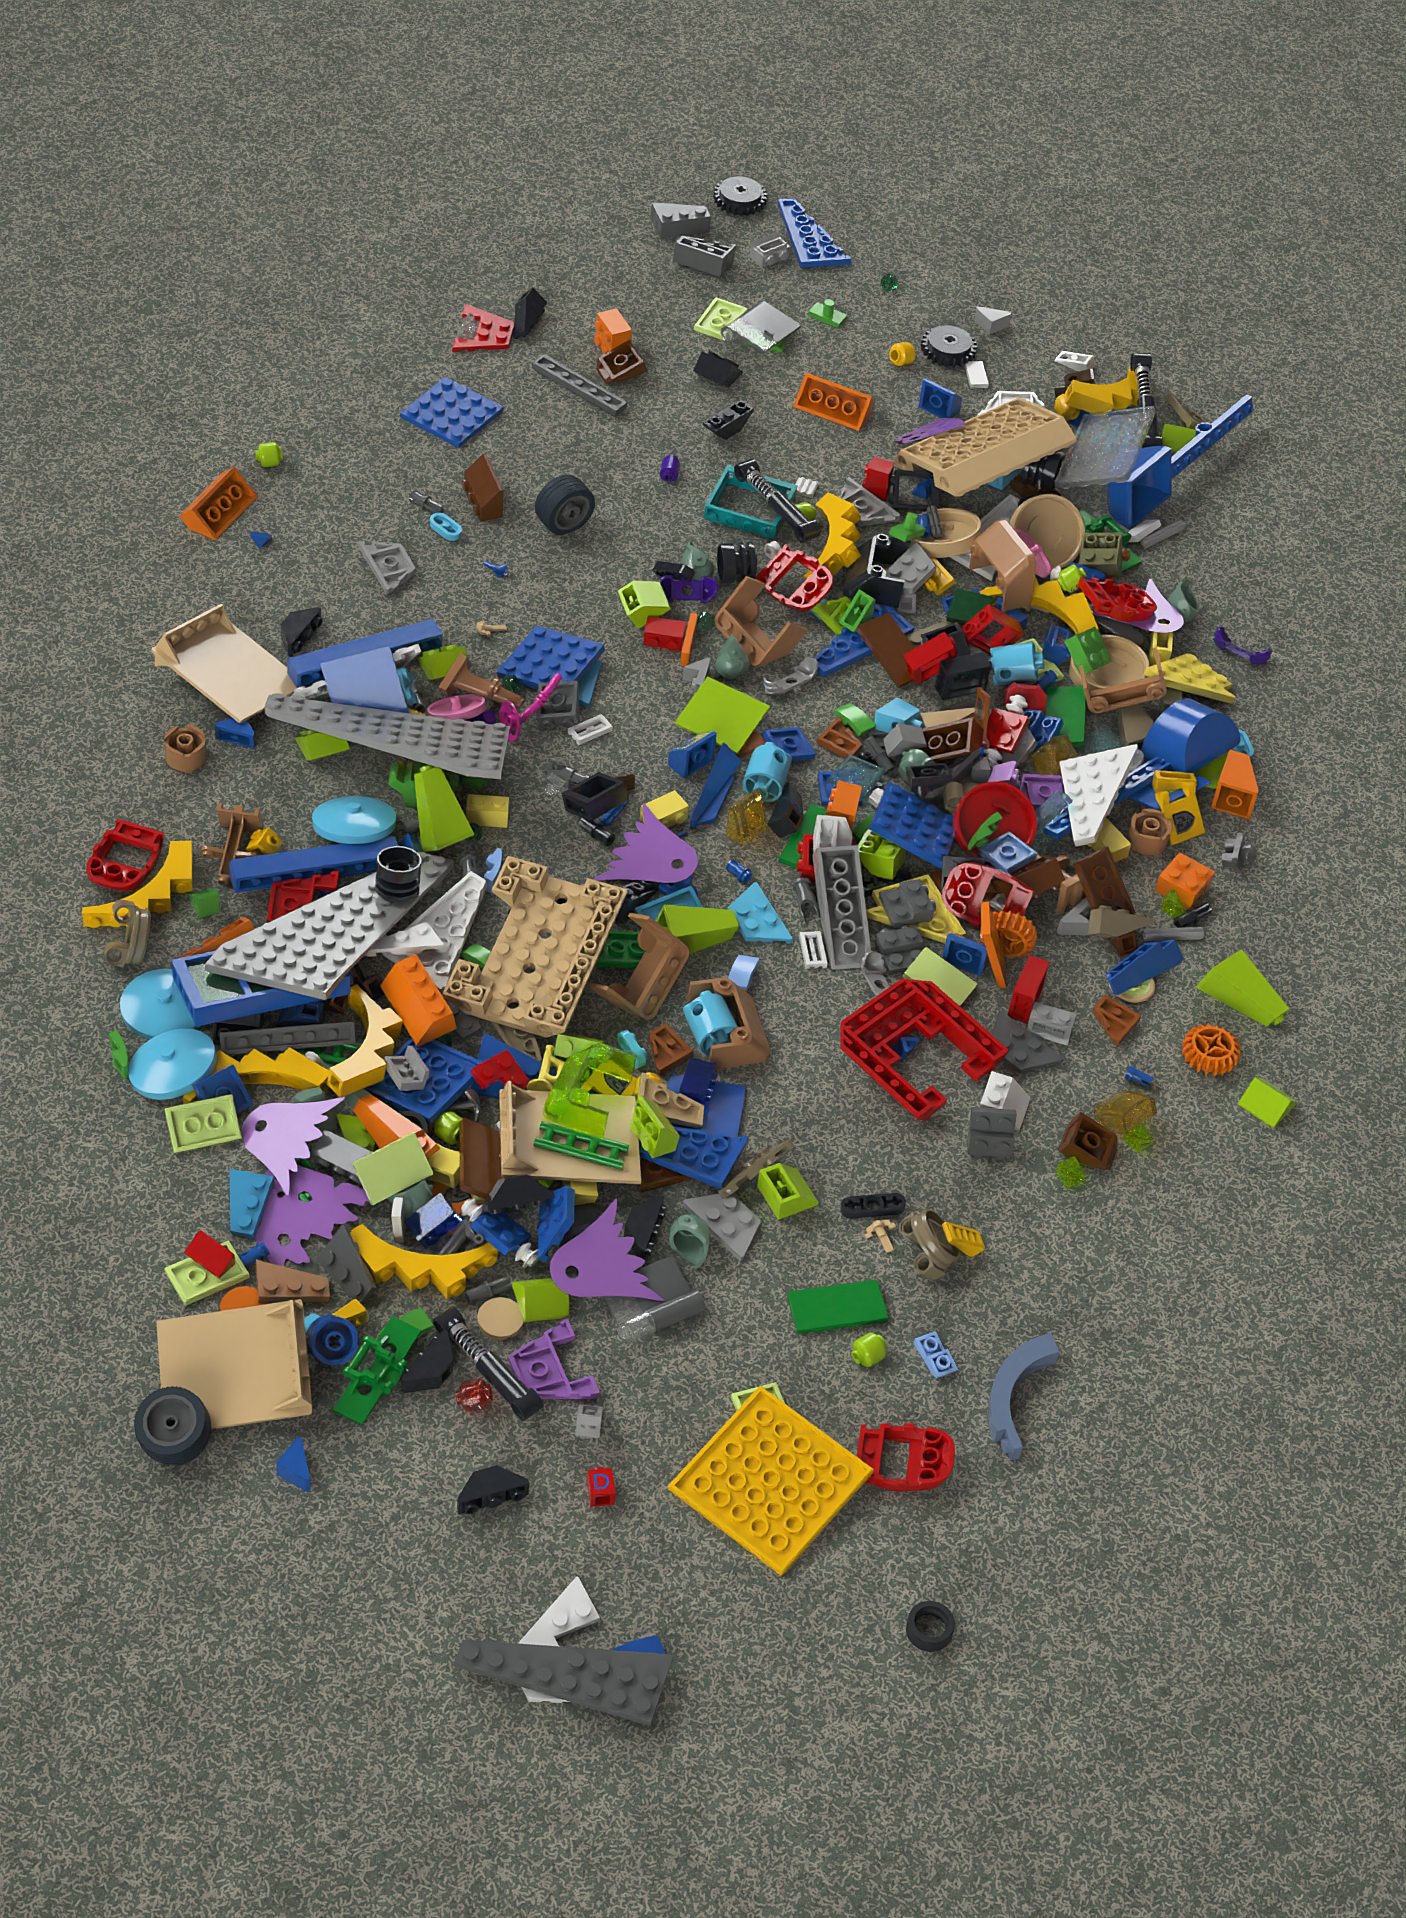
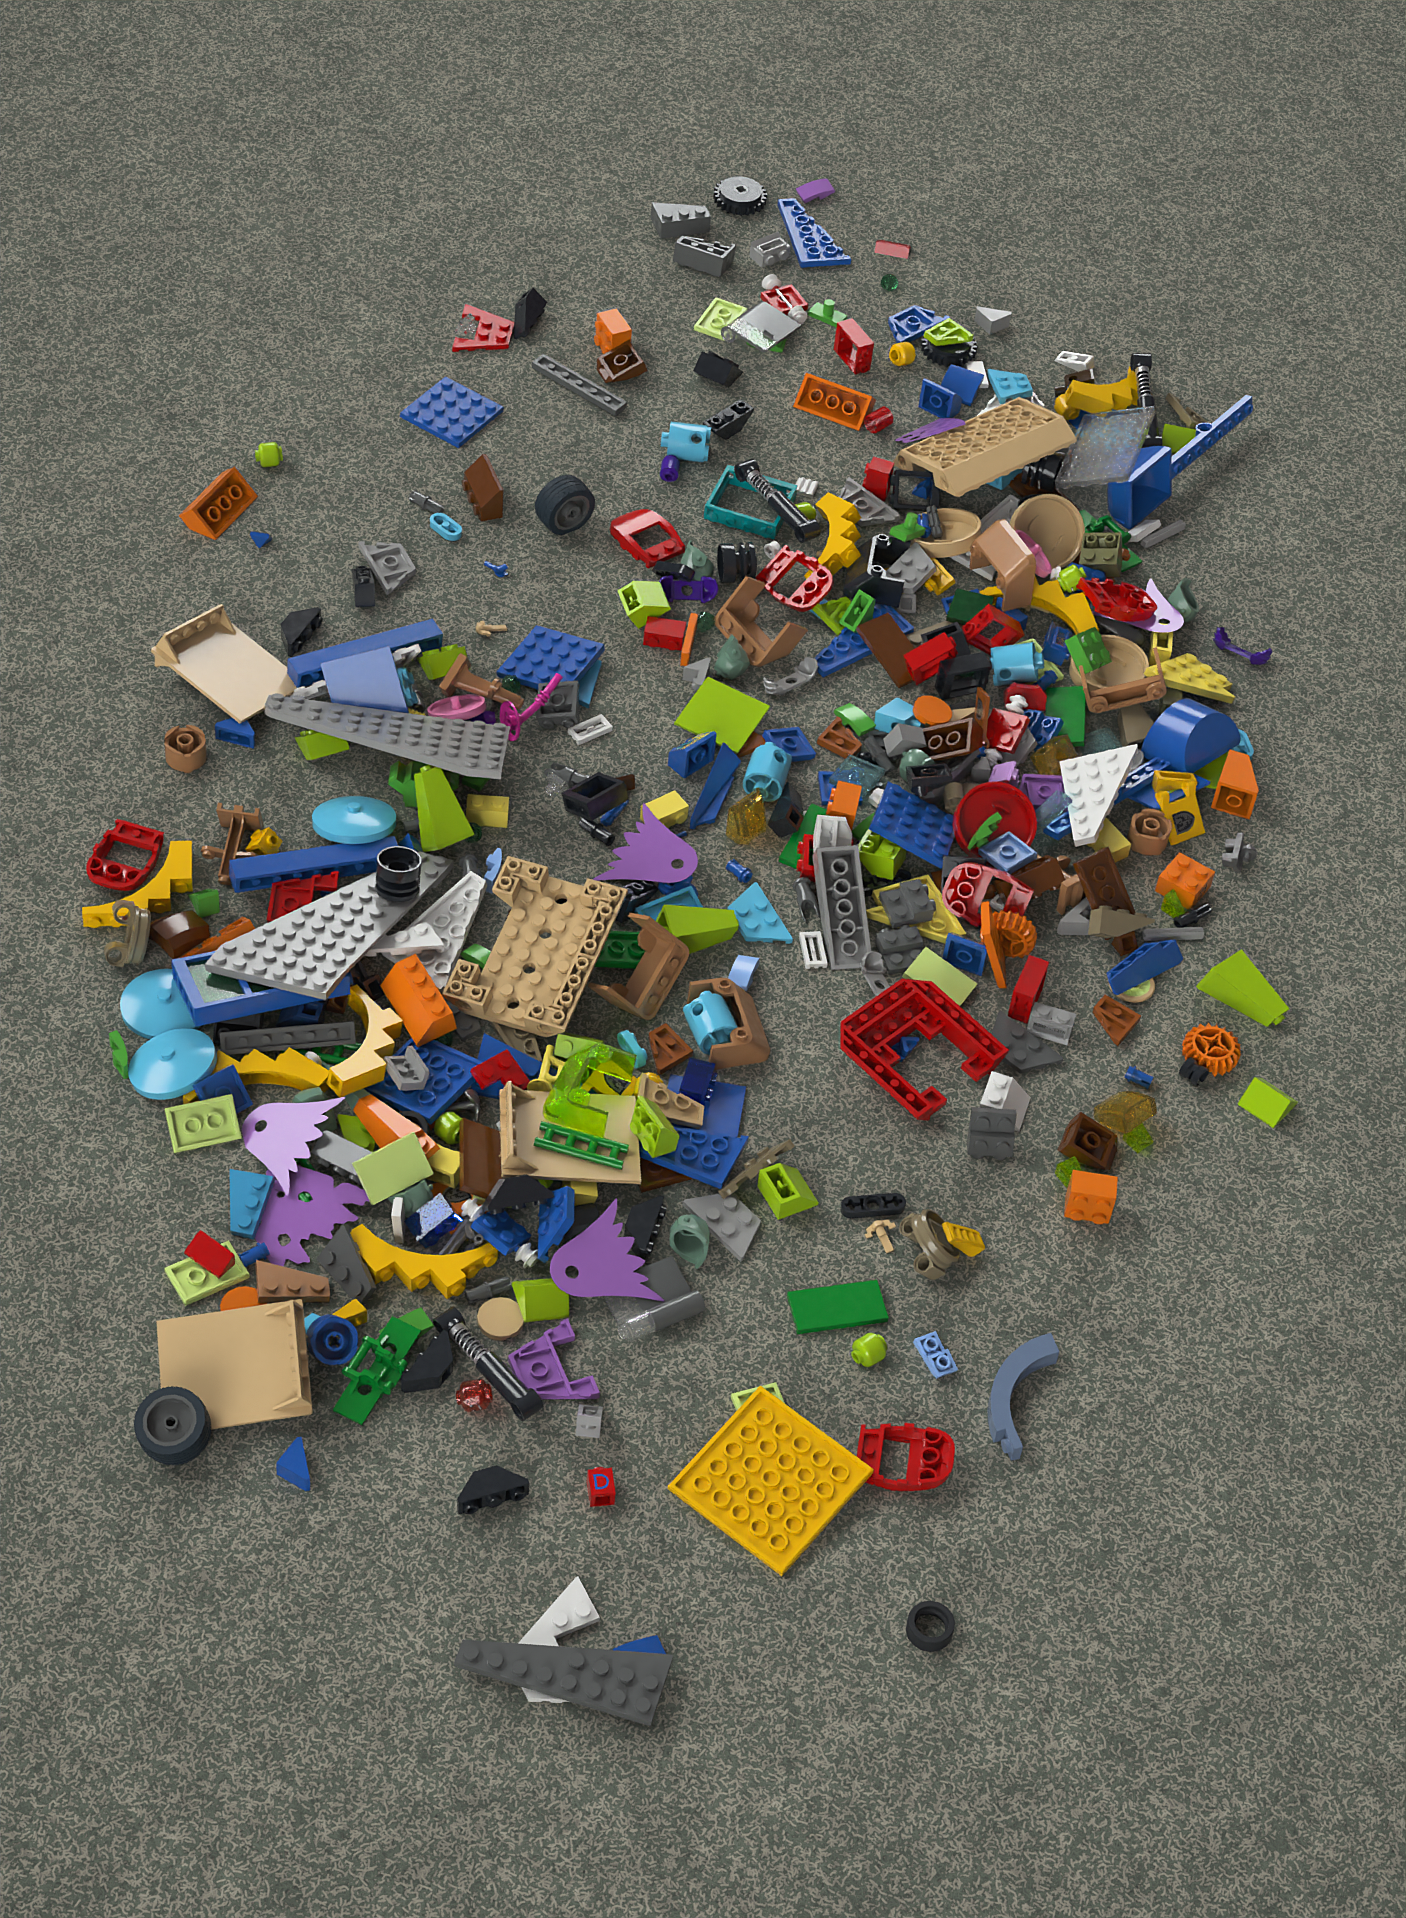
(179, 932): none -> reddish brown slope
(363, 586): none -> black slope
(637, 521): none -> red slope
(682, 441): none -> medium azure cylinder
(784, 298): none -> plate
(818, 188): none -> medium lavender slope
(853, 334): none -> red window
(880, 419): none -> red piece
(892, 249): none -> slope
(913, 323): none -> blue wing
(931, 710): none -> orange tile
(948, 333): none -> lime wing
(963, 383): none -> blue slope
(1009, 385): none -> medium azure wing
(1090, 1197): none -> orange brick
(1193, 1071): none -> black wheel

